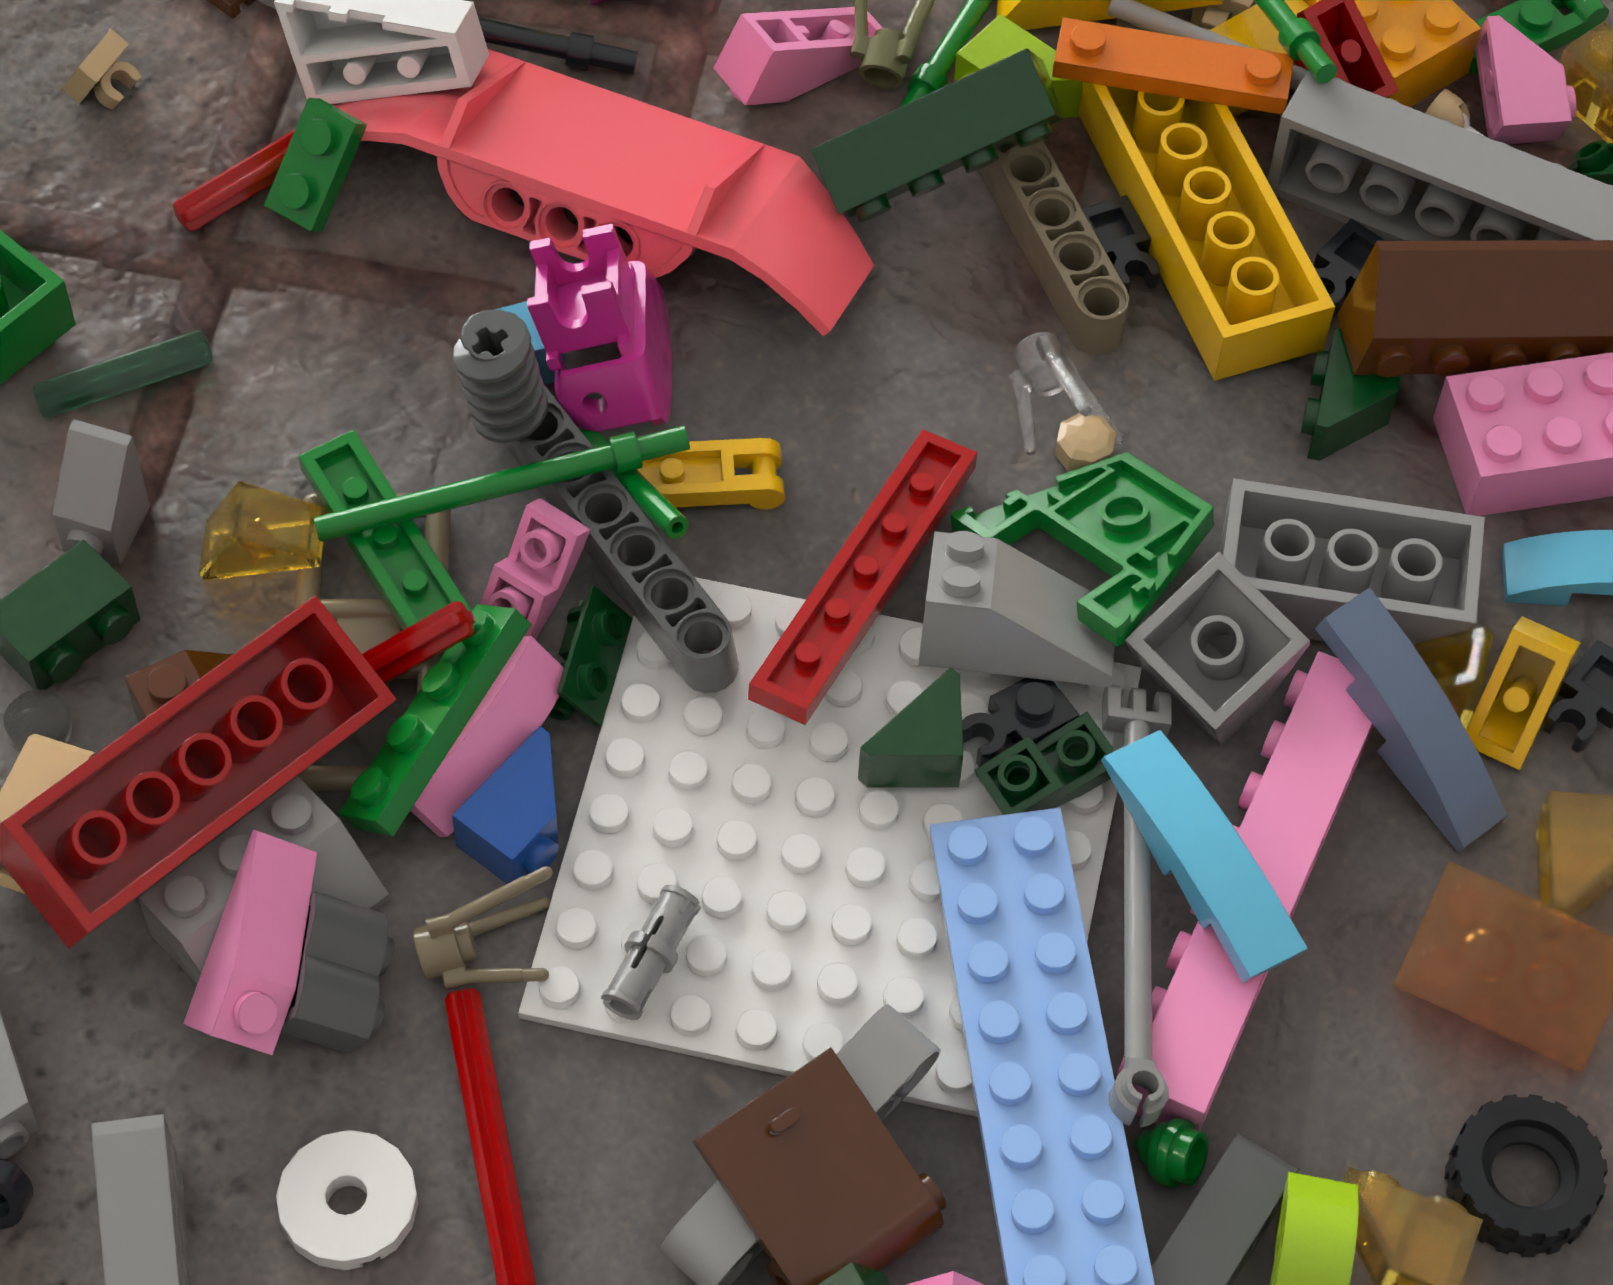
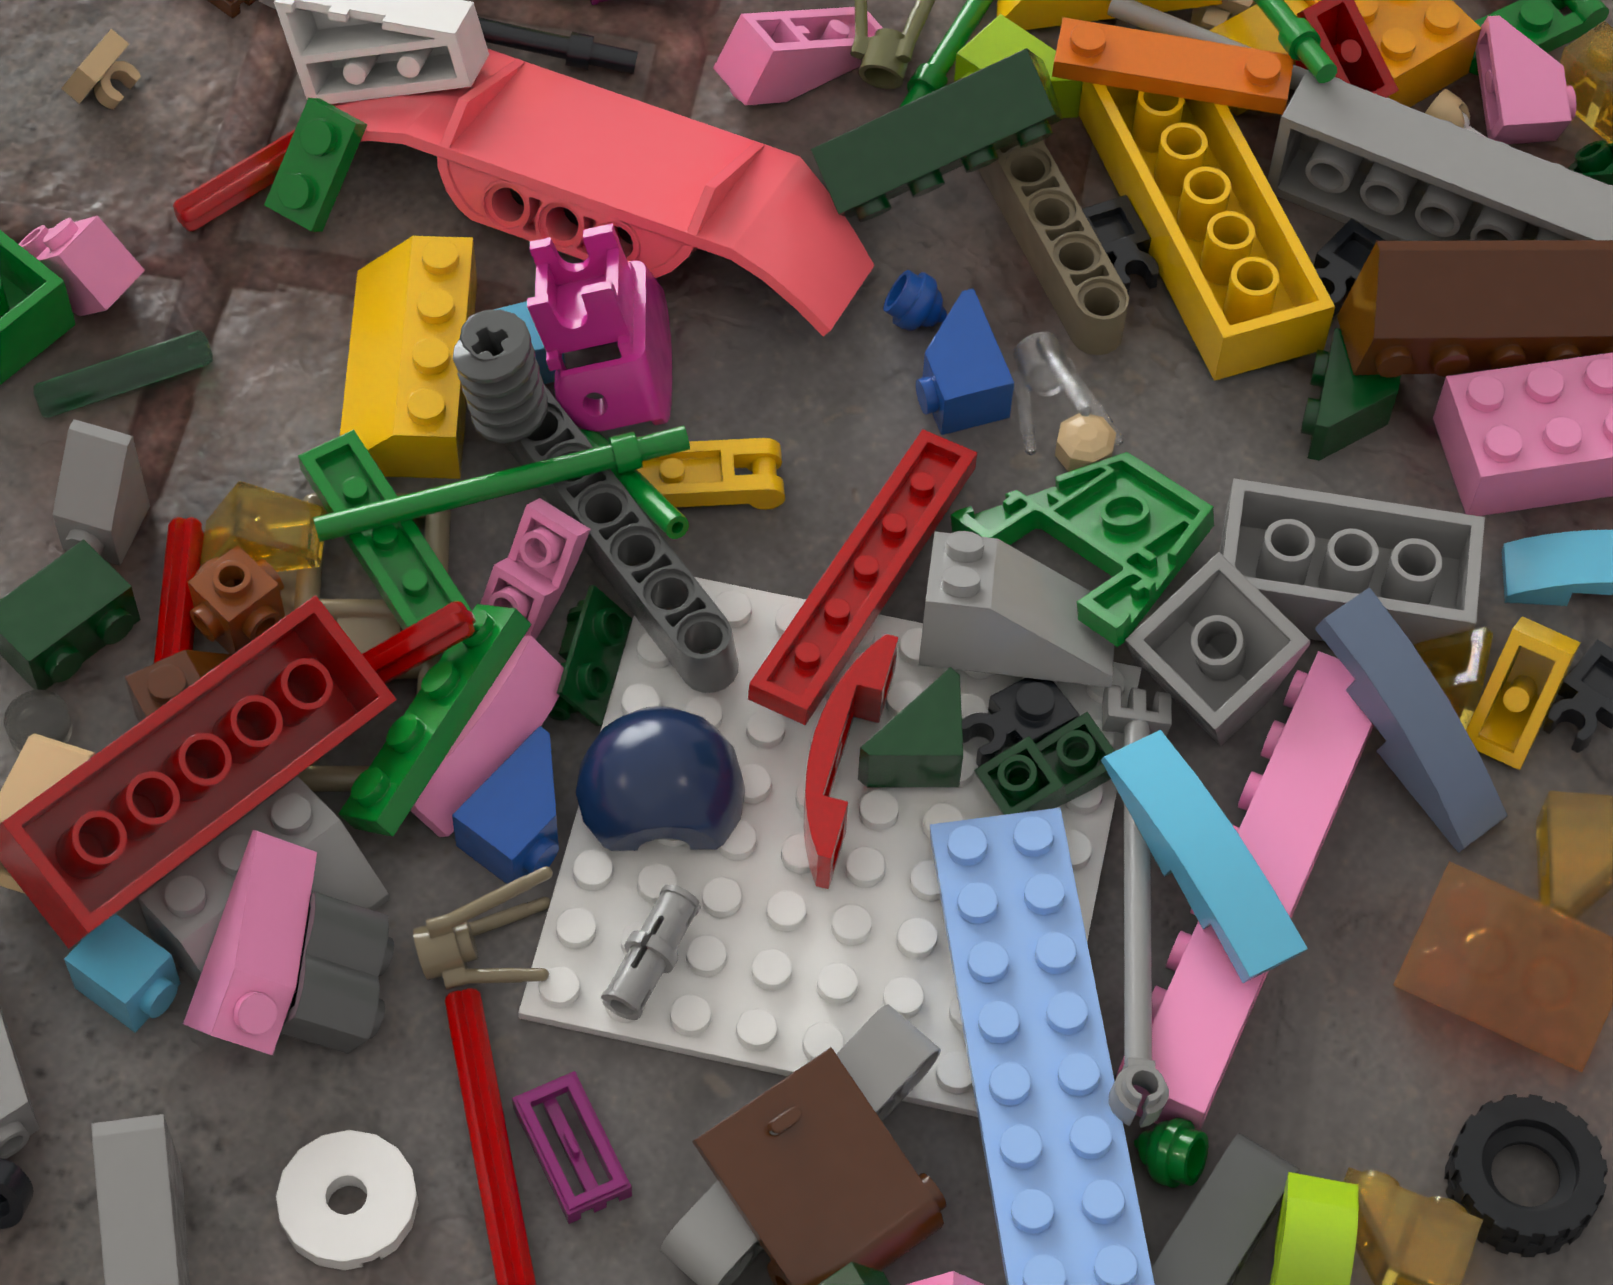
(87, 259): none -> bright pink slope
(124, 972): none -> medium azure brick
(181, 564): none -> red axle
(235, 599): none -> dark orange brick
(400, 363): none -> yellow slope
(594, 1196): none -> magenta tile
(660, 779): none -> dark blue cylinder
(859, 695): none -> red slope
(915, 301): none -> blue plate
(965, 371): none -> blue slope

